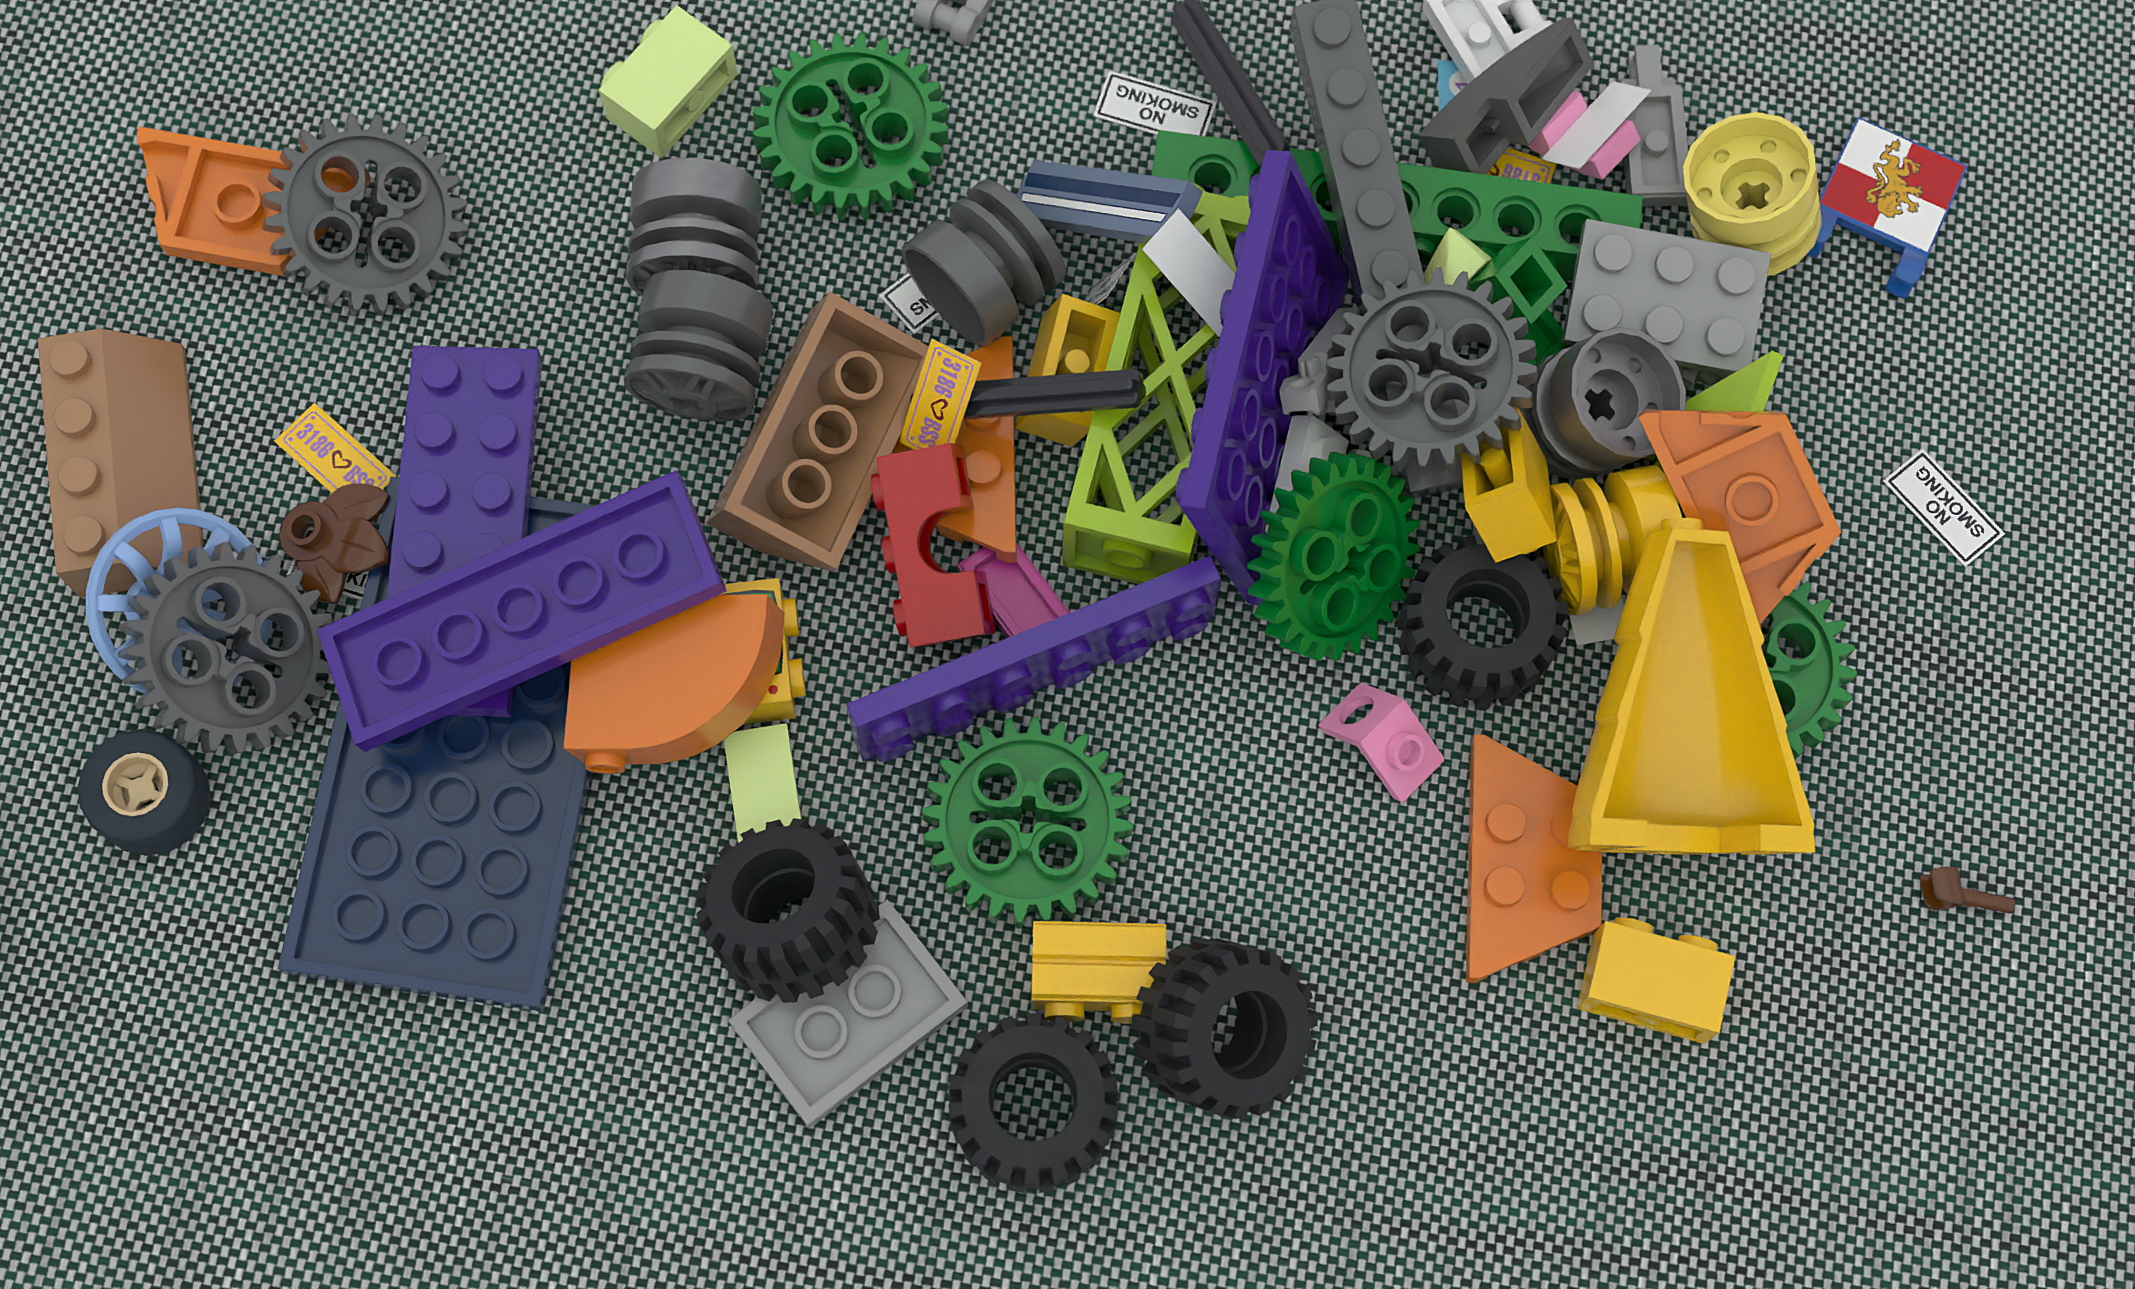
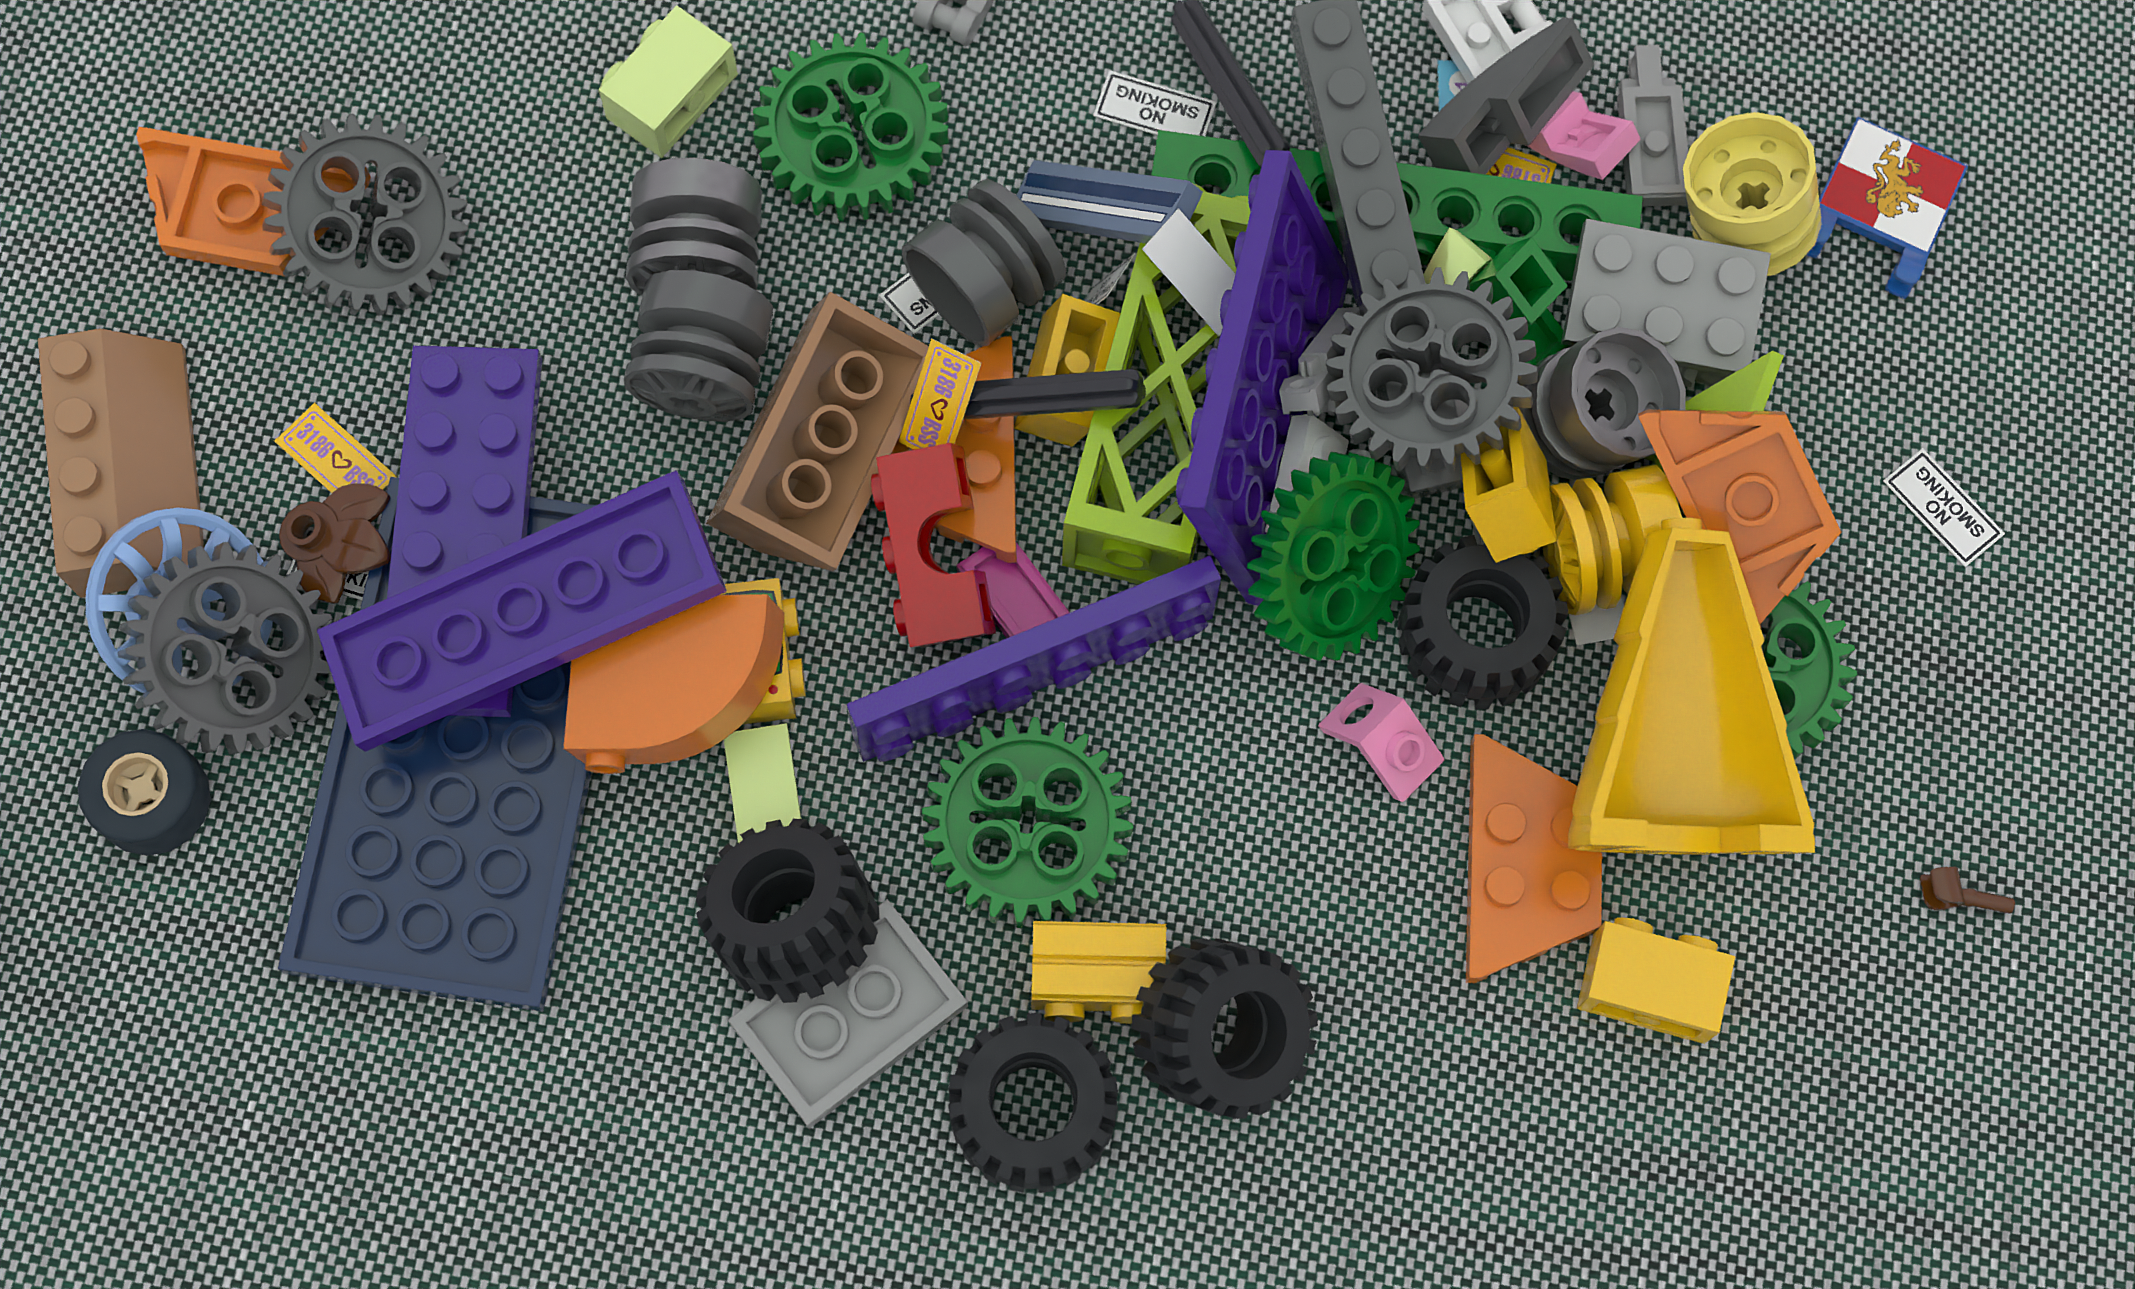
(1596, 124): white sticker -> none

